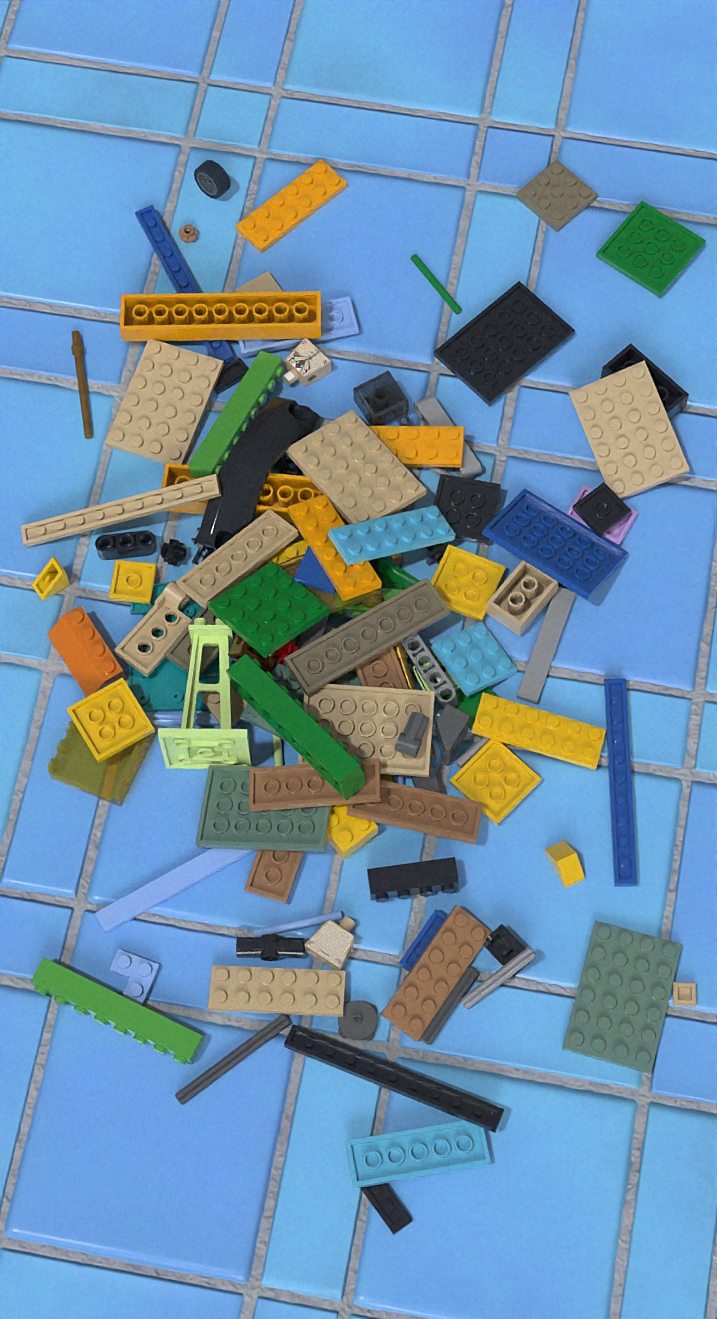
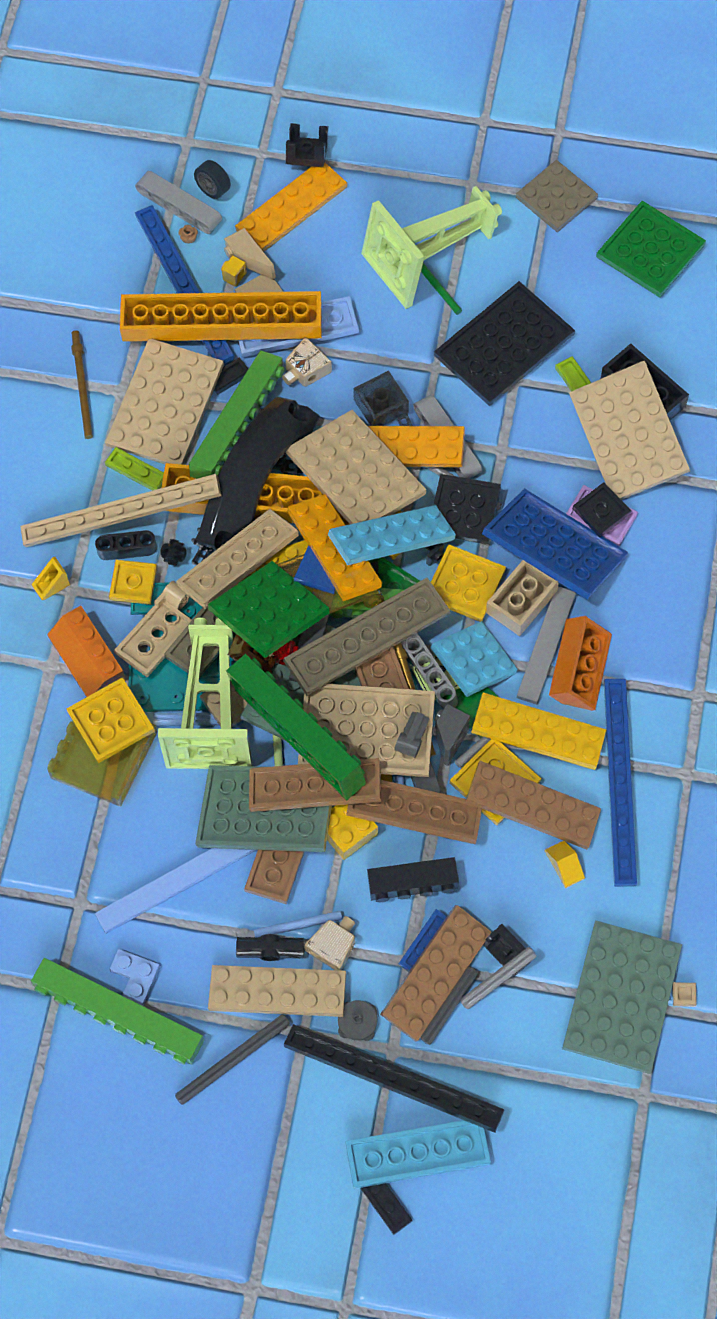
(135, 469): none -> lime tile
(178, 202): none -> light grey beam
(233, 270): none -> yellow plate
(246, 249): none -> tan slope
(306, 150): none -> black panel
(393, 249): none -> yellowish green piece
(533, 805): none -> medium nougat plate
(572, 374): none -> lime tile
(580, 663): none -> orange slope

